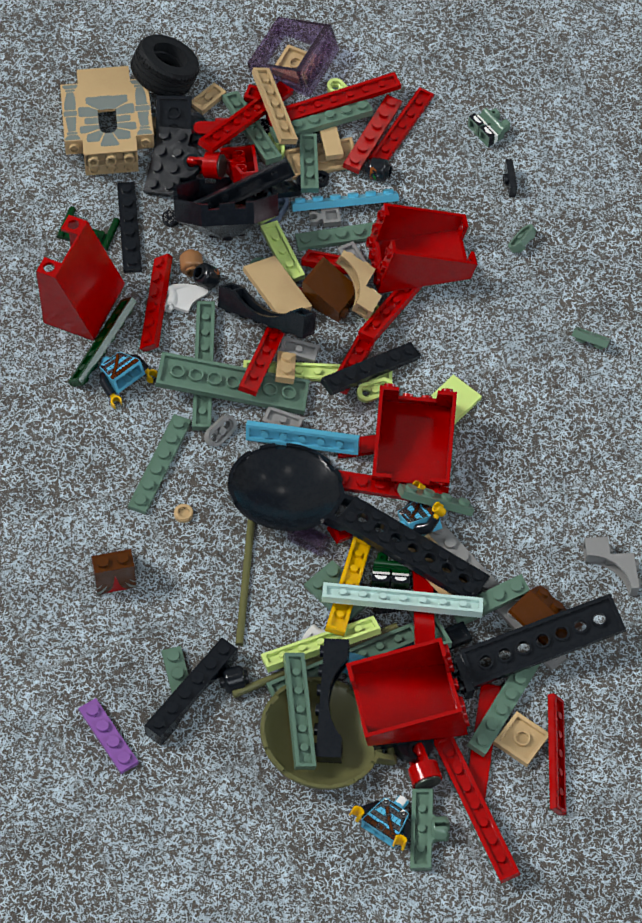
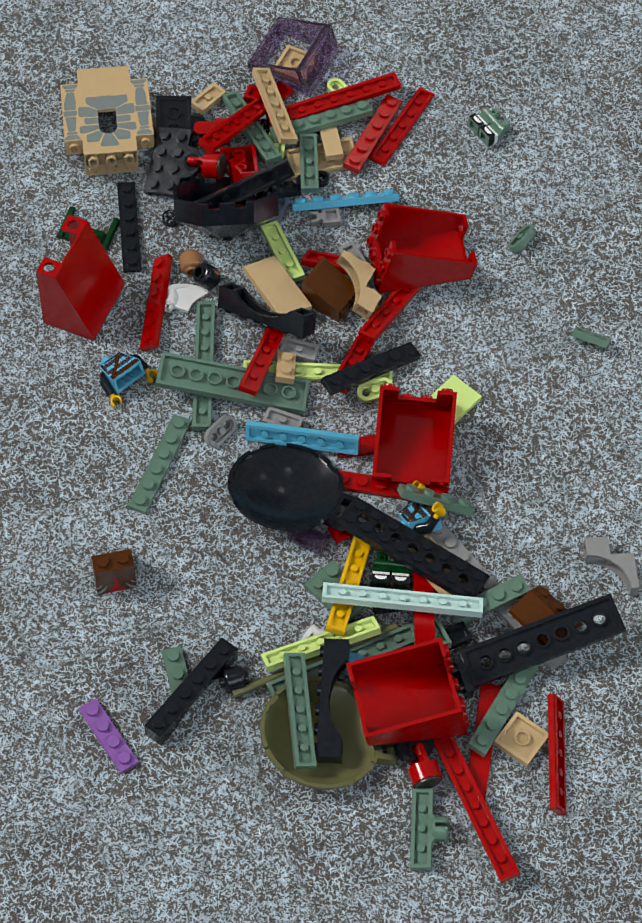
(99, 346): dark green plate -> none
(164, 65): black tyre -> none
(183, 513): tan tile -> none
(245, 583): olive piece -> none
(333, 236): sand green plate -> none
(378, 169): black head -> none
(386, 820): torso -> none
(509, 178): black plate -> none

